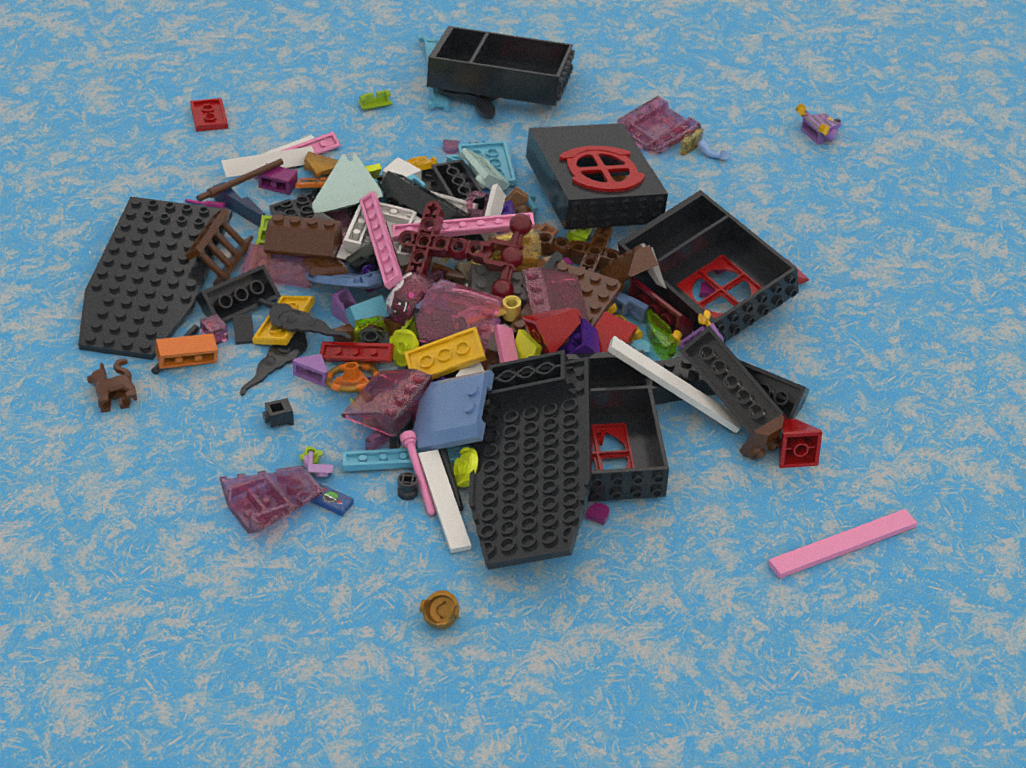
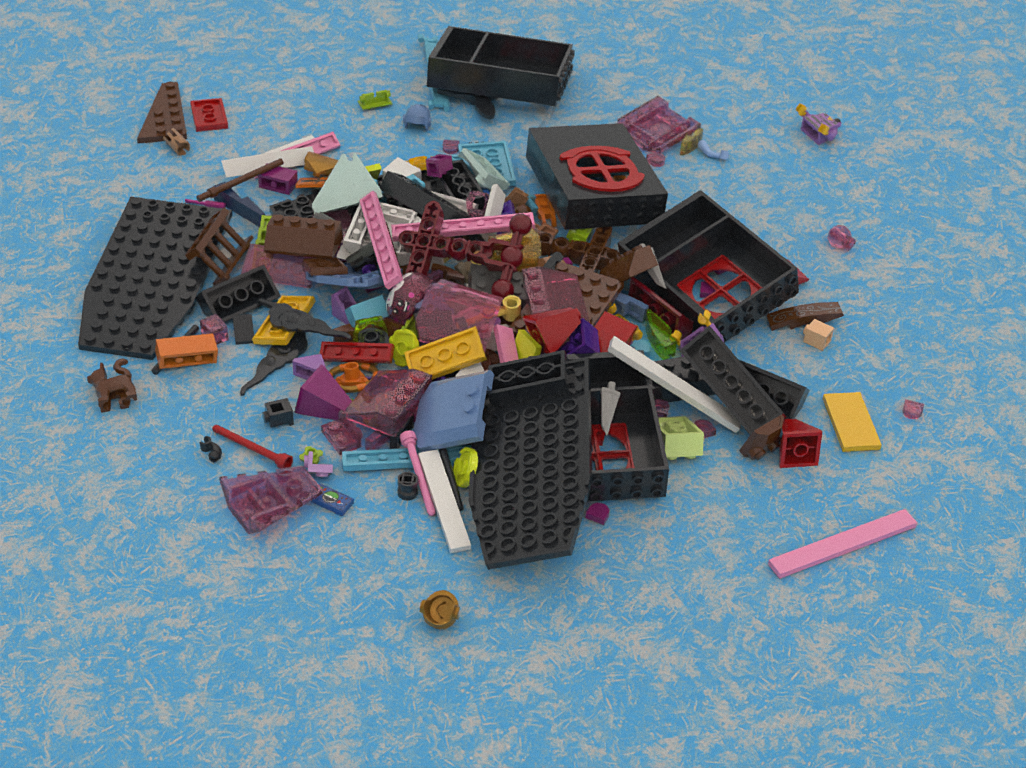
(164, 115): none -> reddish brown wing
(177, 143): none -> medium nougat arm
(215, 449): none -> black arm
(281, 460): none -> red piece
(321, 396): none -> magenta slope
(342, 434): none -> clear pink bracket
(417, 115): none -> medium blue cap
(439, 165): none -> magenta brick
(545, 210): none -> orange hinge
(609, 401): none -> light grey bar
(656, 159): none -> clear pink tile
(662, 407): none -> clear pink tile
(681, 437): none -> yellowish green slope
(706, 426): none -> clear pink tile
(804, 314): none -> reddish brown slope
(818, 334): none -> light nougat brick
(841, 237): none -> clear pink piece
(851, 422): none -> yellow tile
(912, 409): none -> clear pink tile

